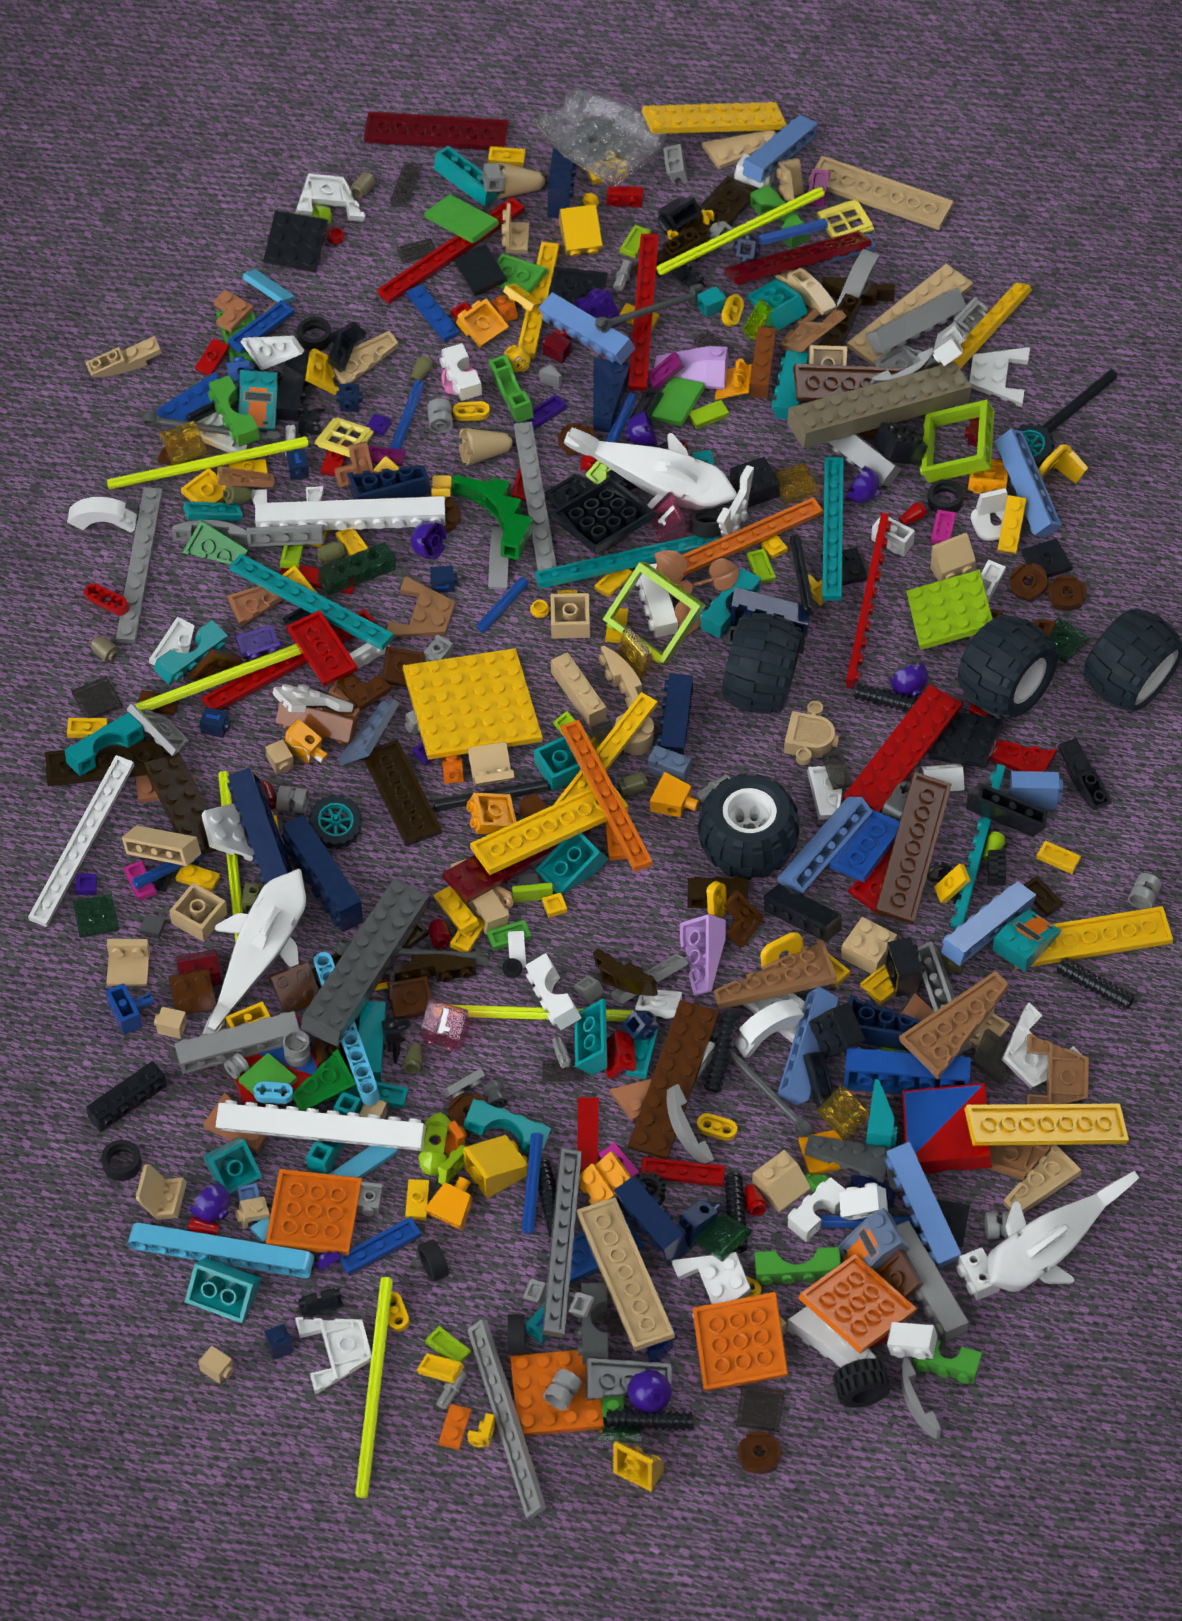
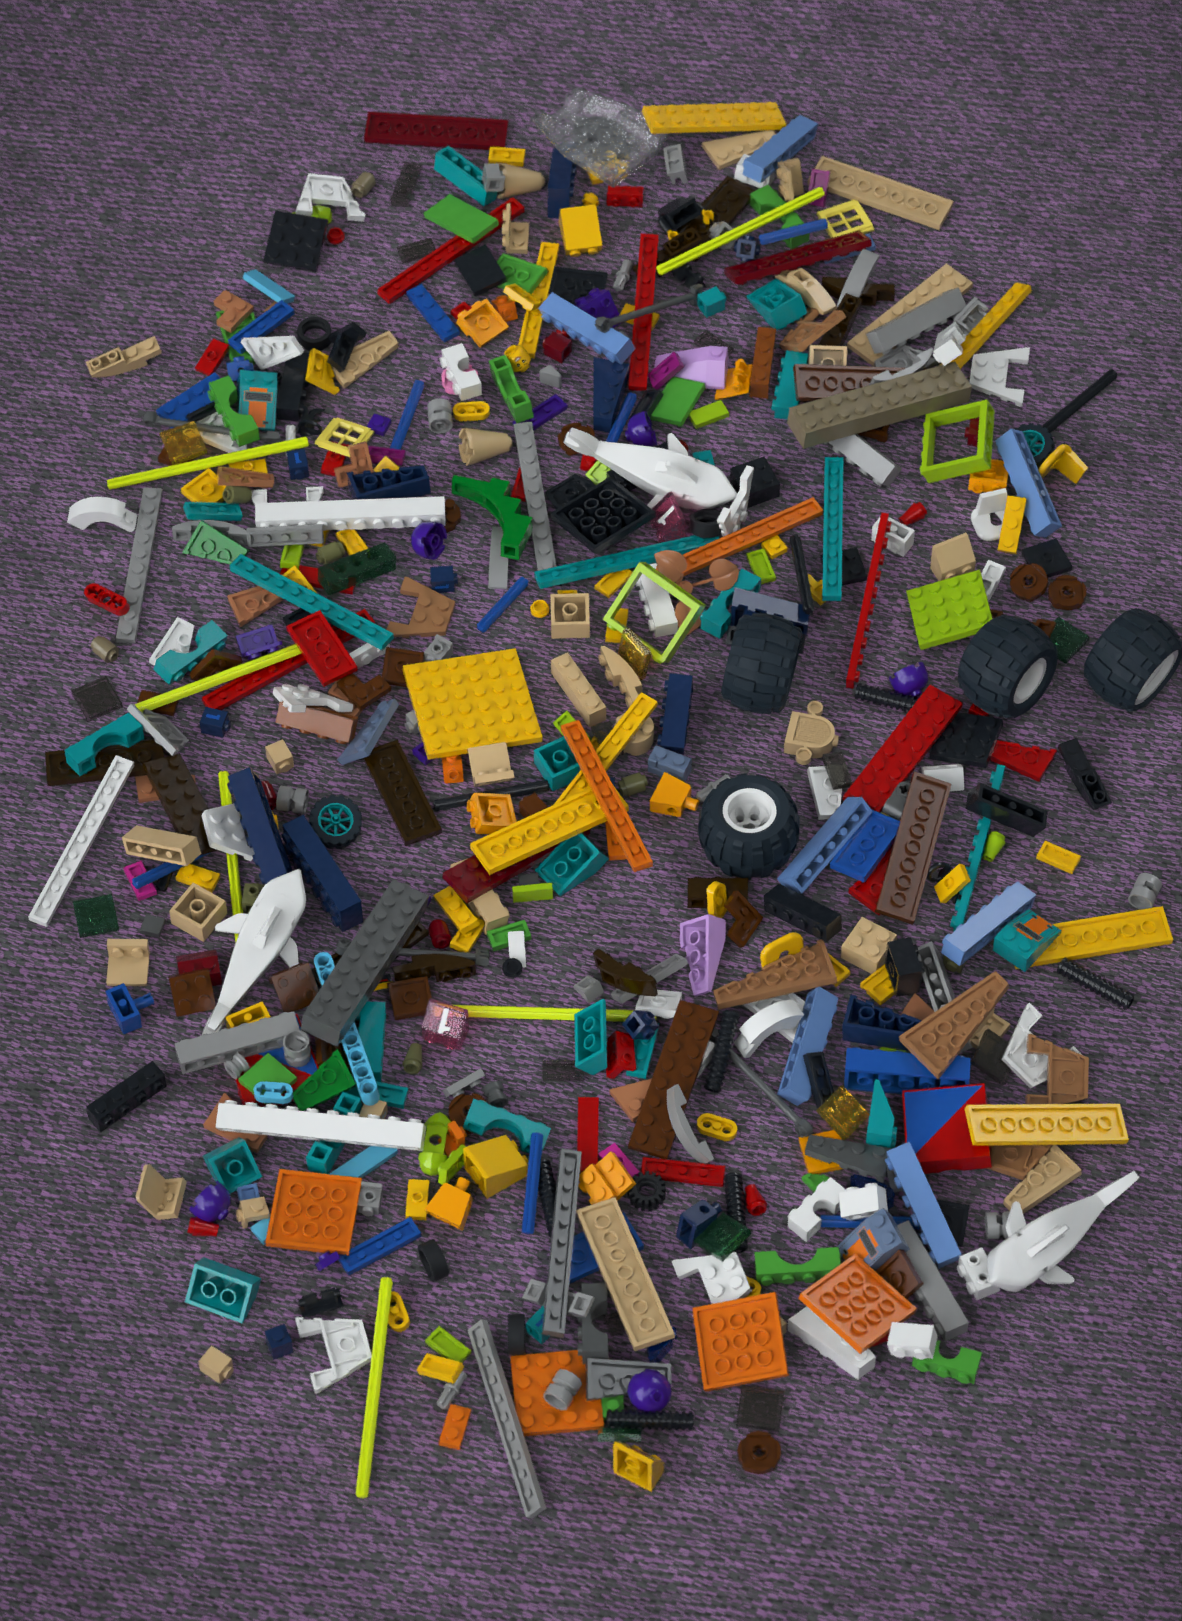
(84, 726): yellow plate -> none
(86, 884): dark purple plate -> none
(125, 1173): black tyre -> none
(170, 1022): tan brick -> none
(221, 1249): medium azure beam -> none
(304, 743): light orange torso -> none
(349, 397): dark blue brick -> none
(393, 1035): black piece -> none
(421, 368): olive cone -> none
(441, 486): yellow bracket -> none
(484, 1434): yellow bracket -> none
(505, 896): light nougat arm -> none
(544, 976): white arch -> none
(554, 905): yellow plate -> none
(561, 1052): light grey axle -> none
(632, 243): lime tile -> none
(652, 1219): dark blue wedge -> none
(732, 310): yellow plate -> none
(757, 318): clear neon green plate -> none
(781, 1181): tan slope -> none
(796, 483): clear yellow plate -> none
(836, 1030): black brick -> none
(862, 1383): black tyre -> none
(864, 486): dark purple cylinder -> none
(900, 443): black brick -> none
(926, 1421): light grey slope -> none
(943, 526): dark pink plate -> none
(949, 486): black tyre -> none
(996, 867): black tyre -> none
(1037, 788): medium blue brick -> none
(1045, 897): dark brown plate -> none

